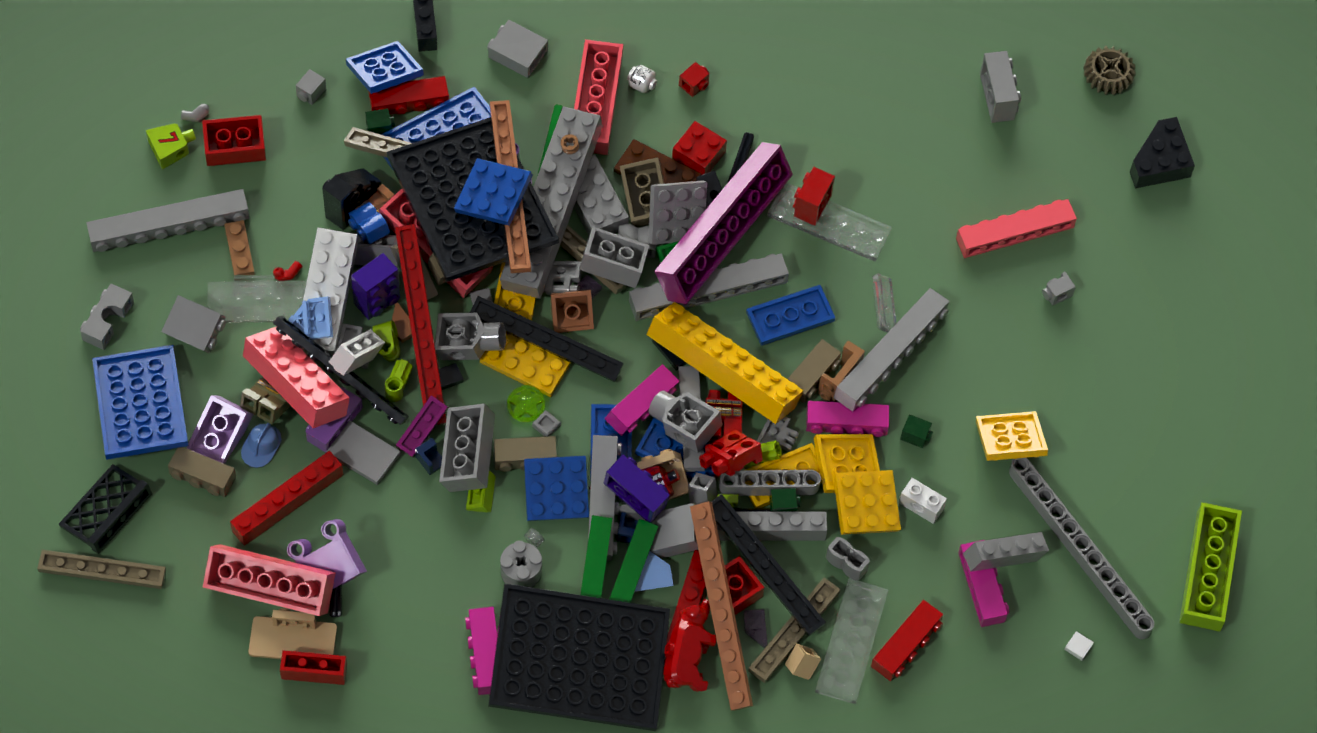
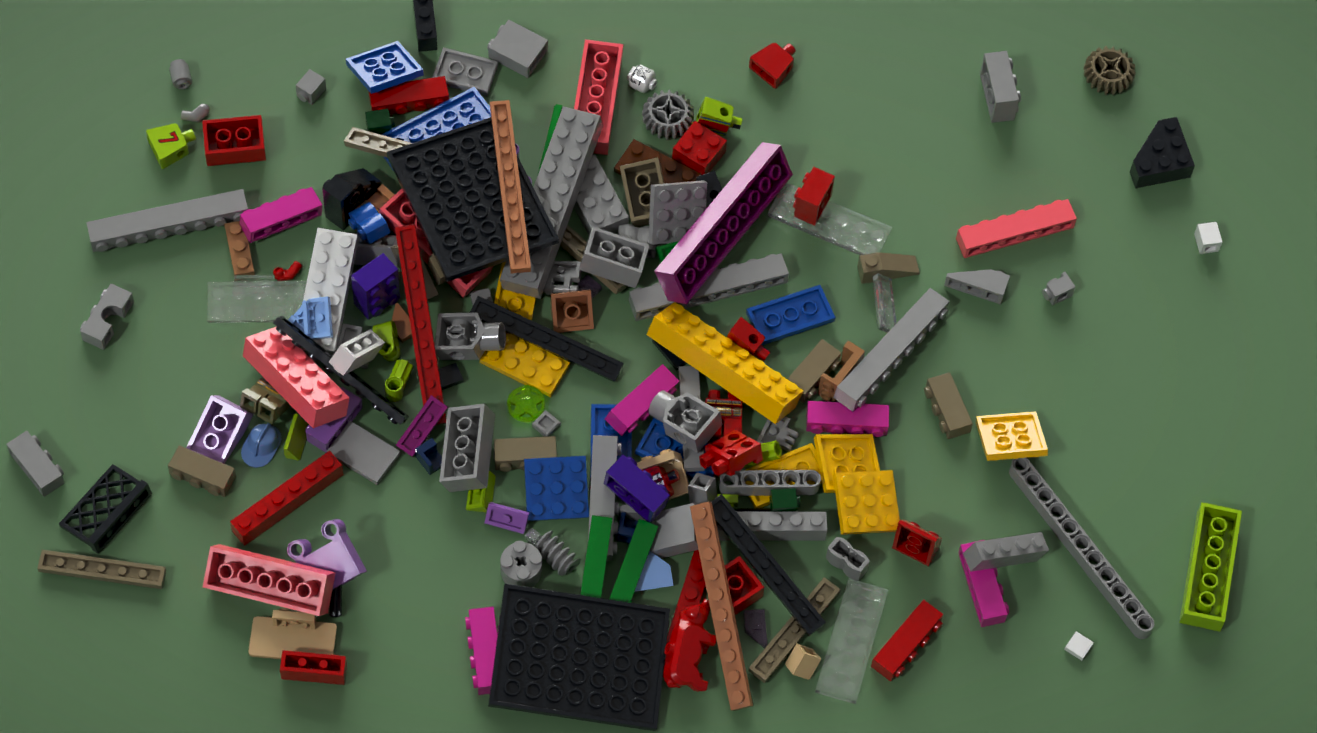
(36, 463): none -> light grey brick
(139, 402): blue plate -> none
(180, 74): none -> light grey brick
(194, 324): light grey brick -> none
(280, 214): none -> dark pink brick
(296, 438): none -> lime slope
(466, 70): none -> light grey tile
(493, 191): blue plate -> none
(506, 517): none -> medium lavender plate
(555, 555): none -> light grey piece
(570, 149): medium nougat bush -> none
(680, 114): none -> light grey gear
(694, 79): red brick -> none
(717, 116): none -> lime torso
(742, 154): black axle -> none
(748, 338): none -> red torso
(773, 63): none -> red torso
(886, 264): none -> dark tan slope
(916, 431): dark green brick -> none
(916, 542): none -> red slope
(922, 500): white brick -> none
(948, 406): none -> dark tan brick
(981, 283): none -> light grey slope
(1208, 237): none -> white panel

